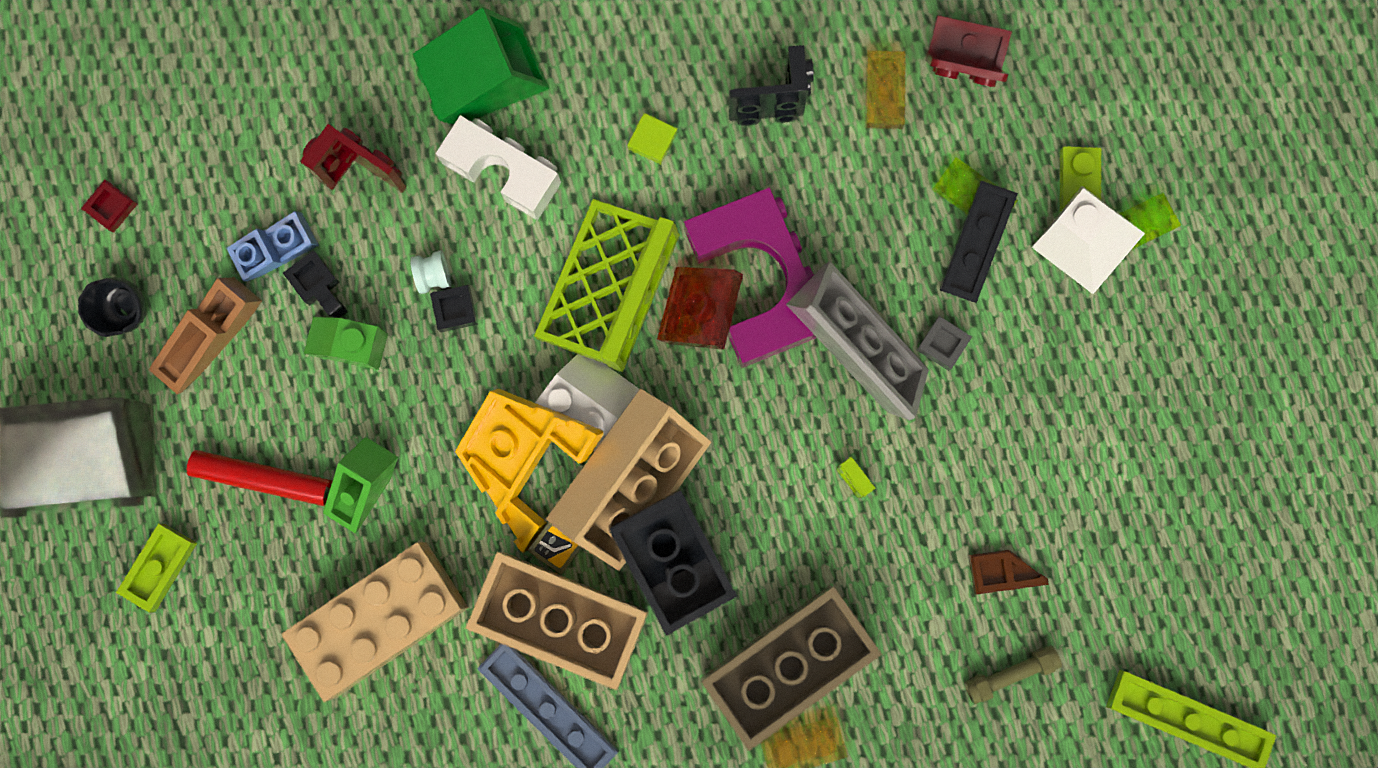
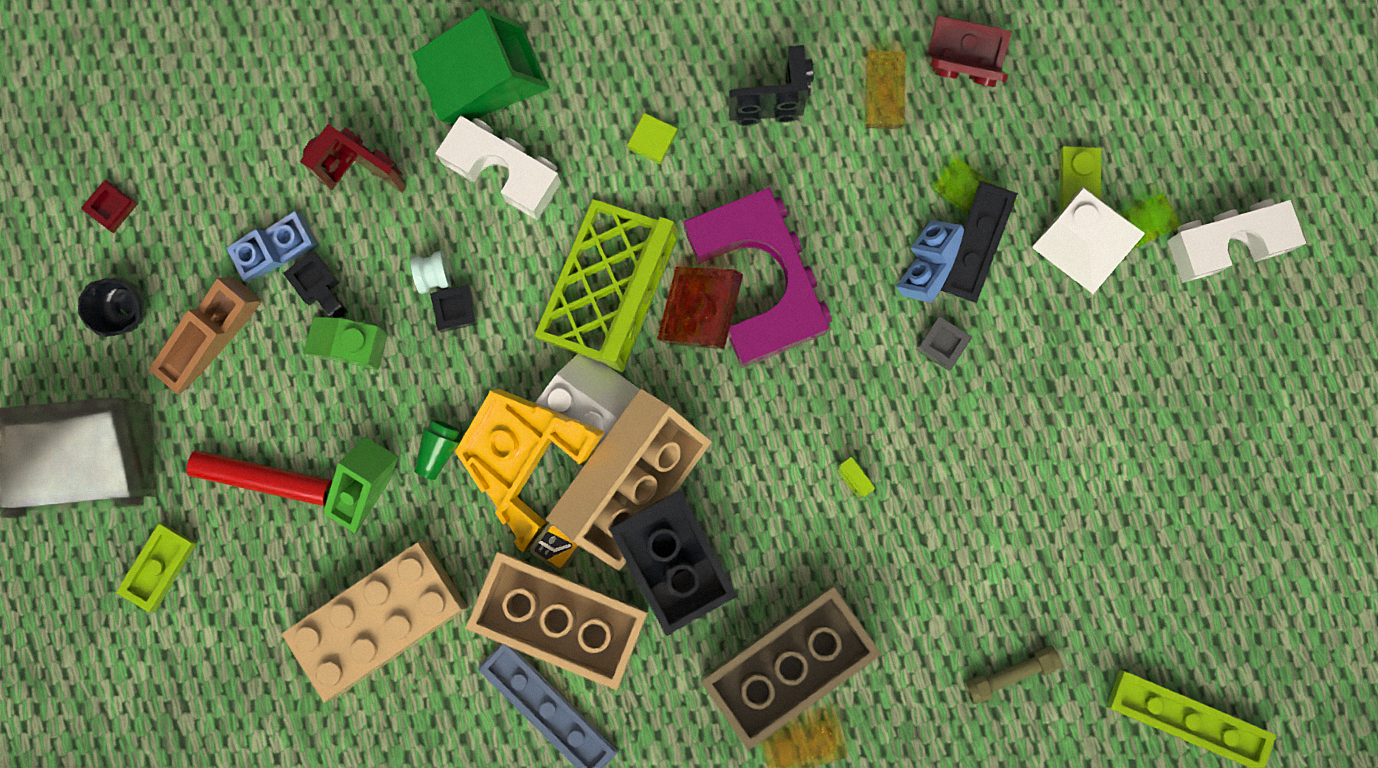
(436, 447): none -> green cone
(861, 341): light grey slope -> none
(935, 256): none -> medium blue slope
(1002, 572): reddish brown tile -> none
(1266, 230): none -> white arch

